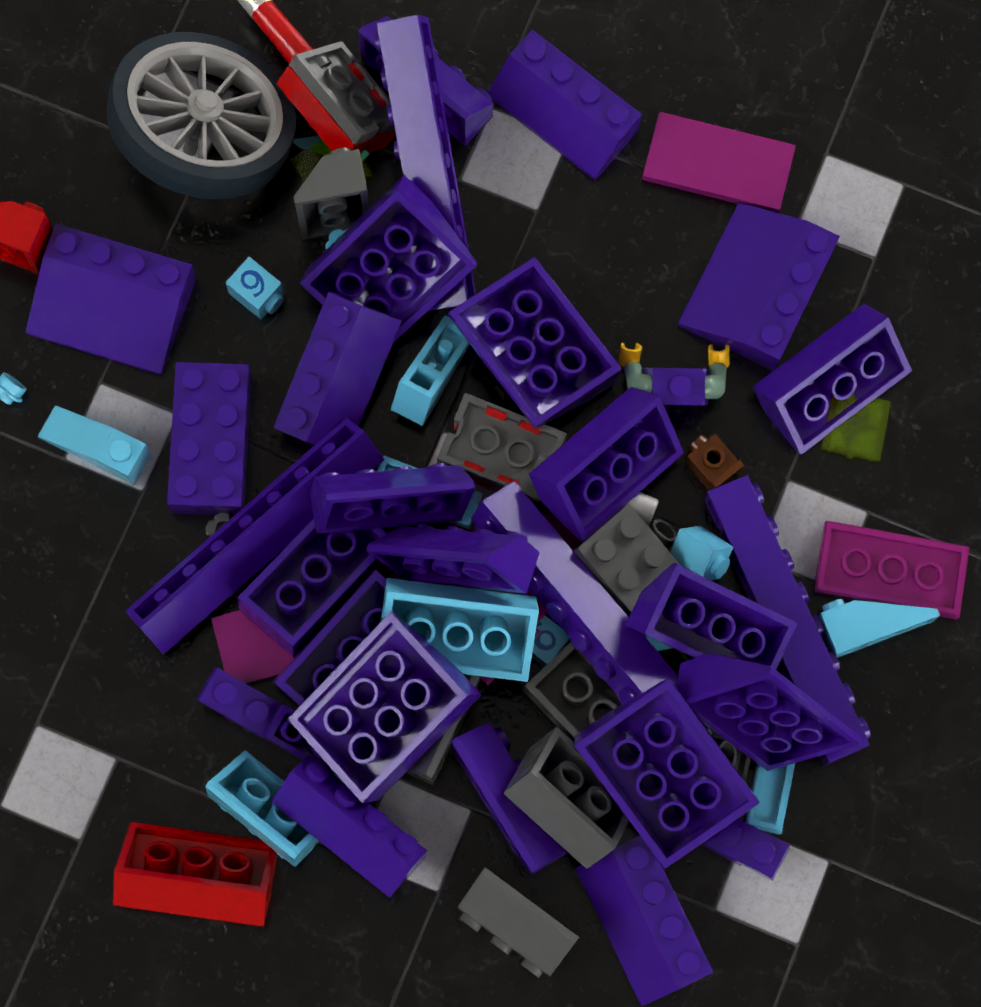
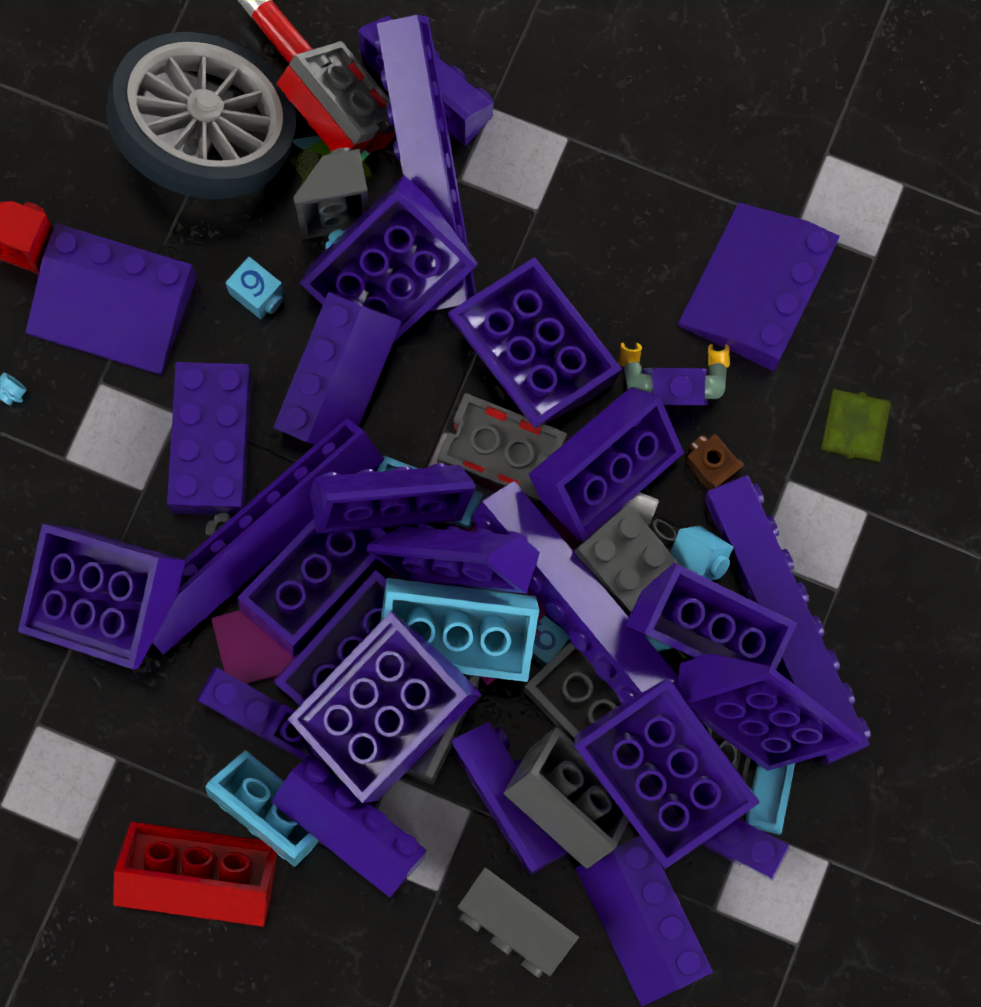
(96, 444): medium azure slope -> none
(98, 594): none -> dark purple slope
(430, 372): medium azure slope -> none
(564, 105): dark purple slope -> none
(718, 162): magenta tile -> none
(850, 358): dark purple slope -> none
(866, 623): medium azure slope -> none
(890, 568): magenta tile -> none

